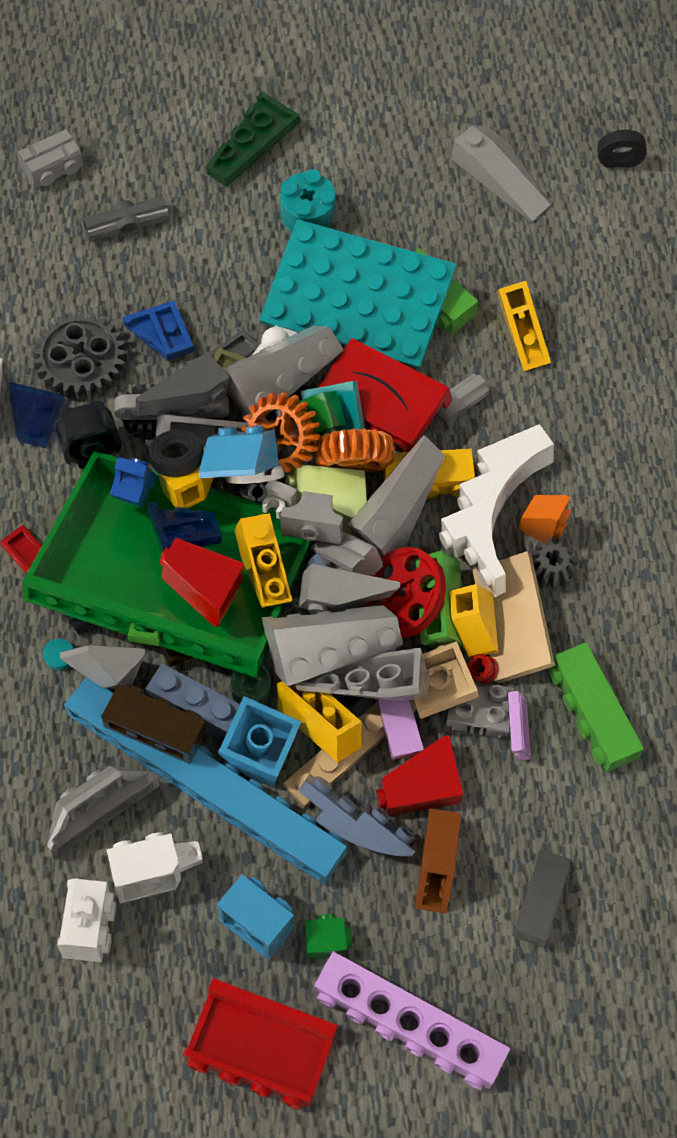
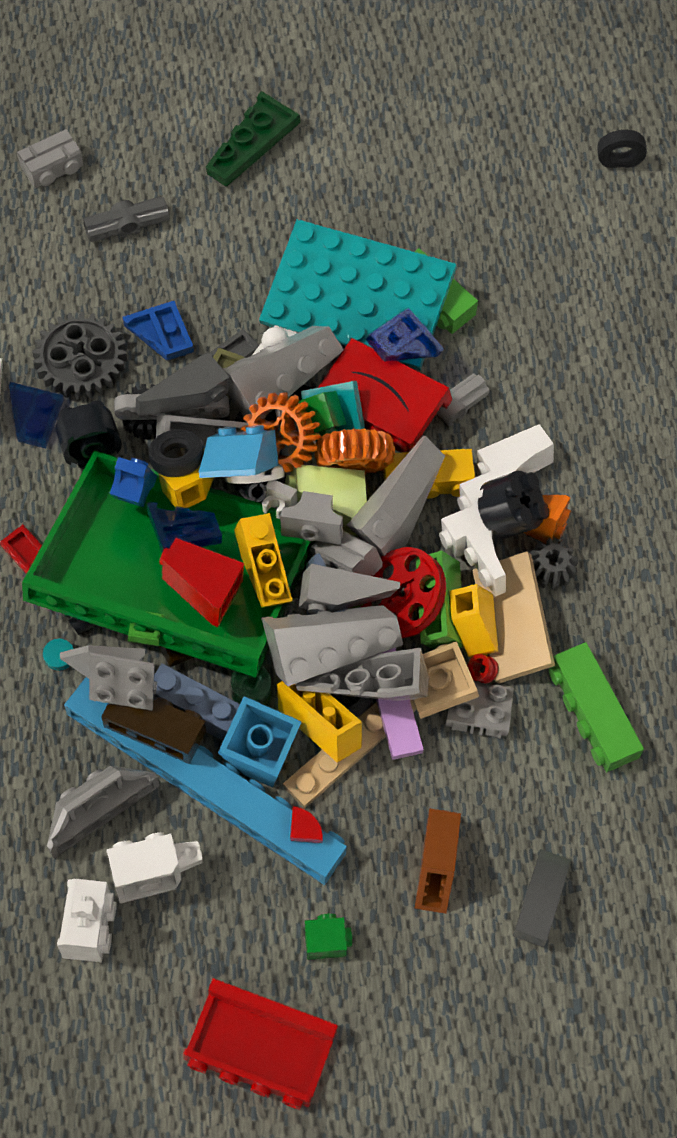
(121, 681): none -> light grey hinge
(256, 916): dark azure brick -> none
(305, 827): none -> red tile
(307, 198): teal brick -> none
(366, 829): sand blue slope -> none
(404, 339): none -> clear blue wing
(422, 782): red slope -> none
(430, 1019): lavender brick -> none
(499, 169): light grey wedge -> none
(512, 504): none -> black brick
(519, 725): lavender tile -> none
(523, 325): yellow slope -> none

